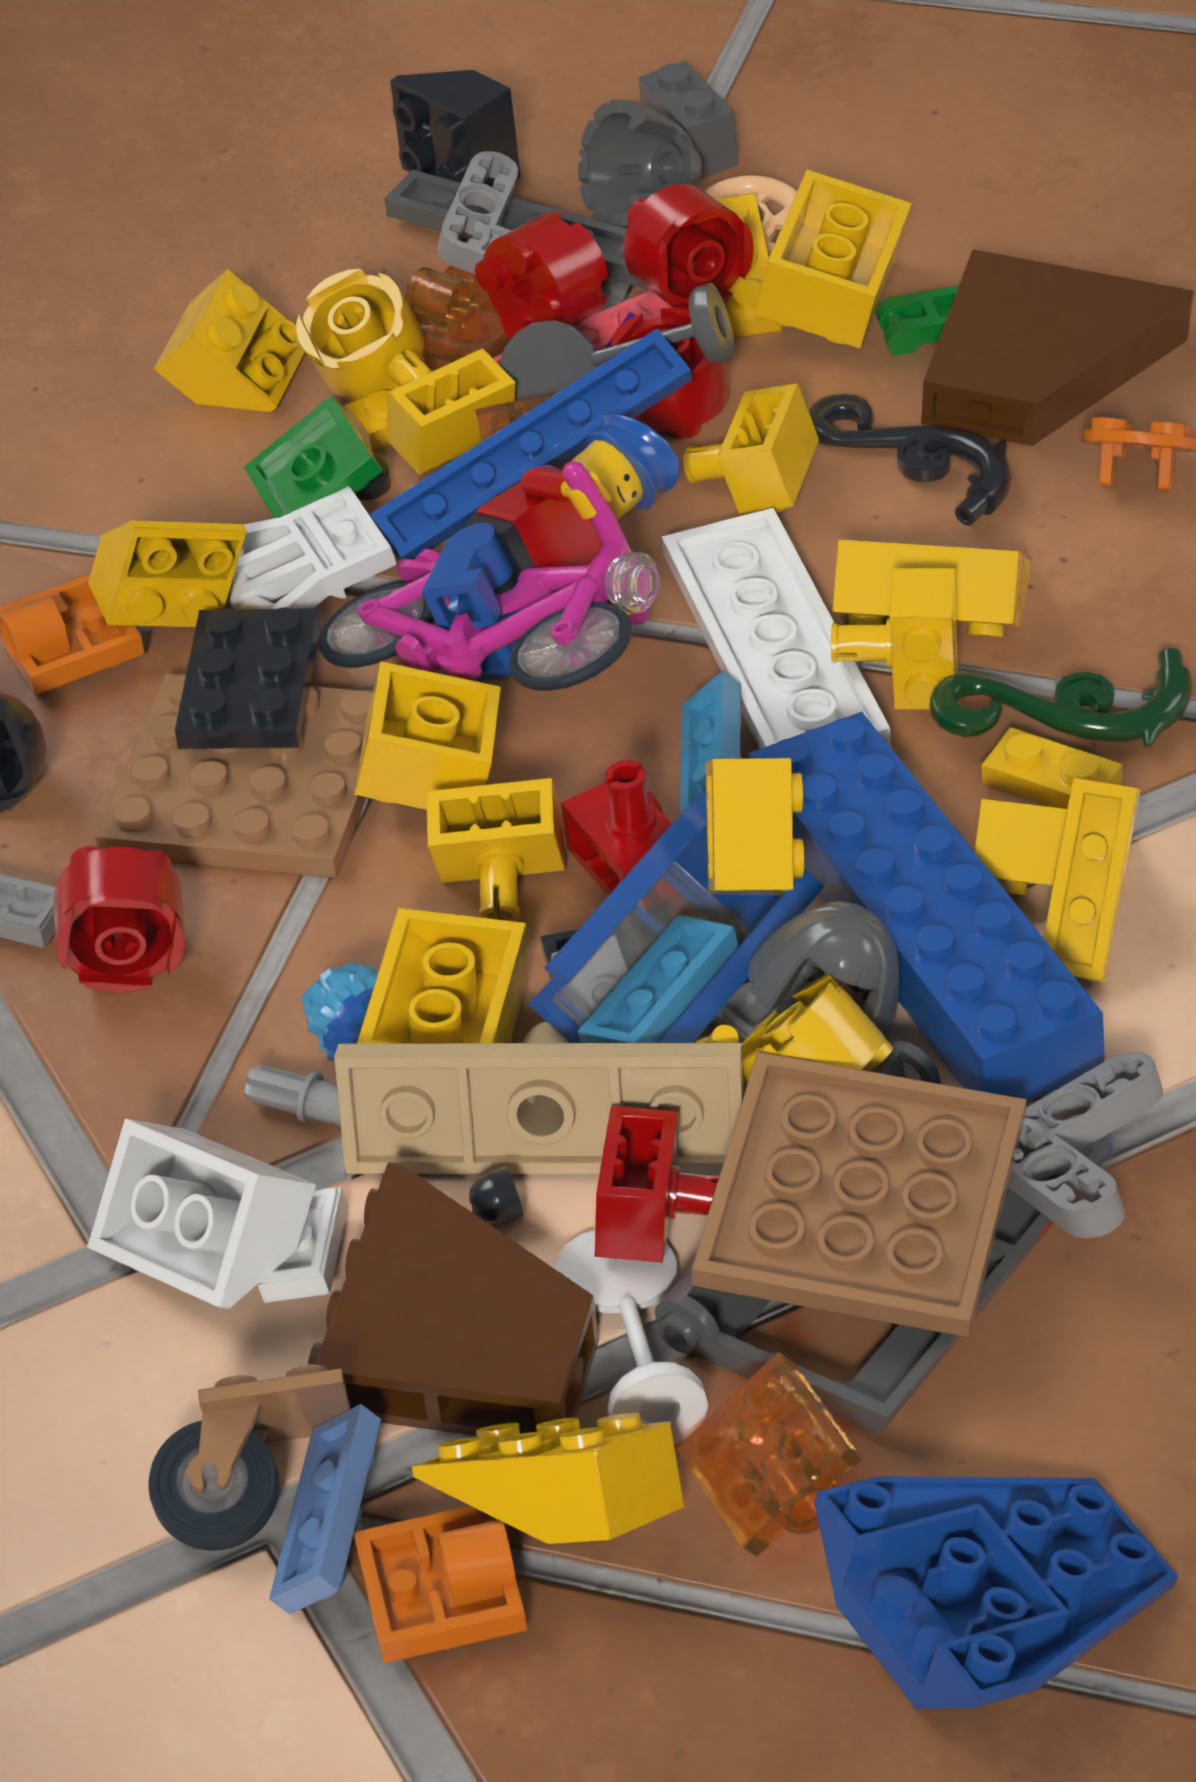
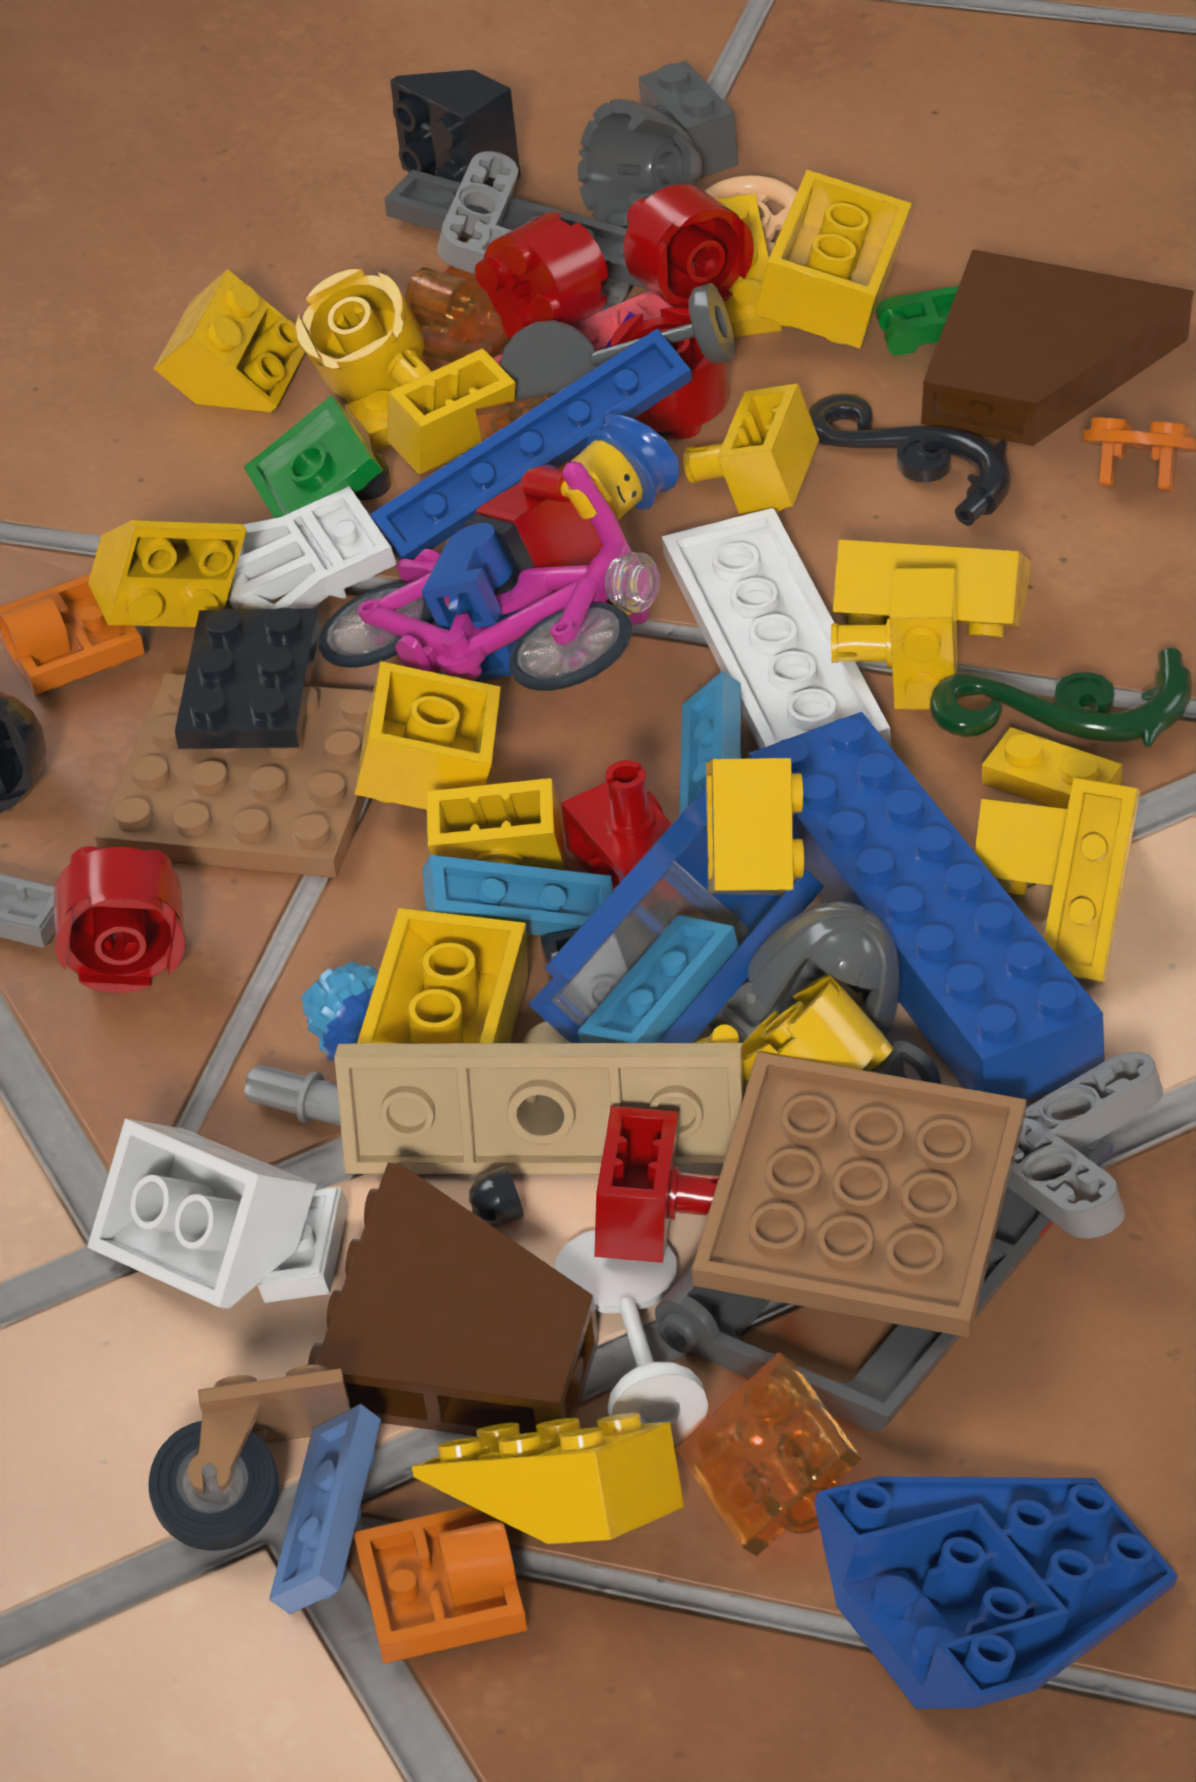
(540, 897): none -> dark azure plate

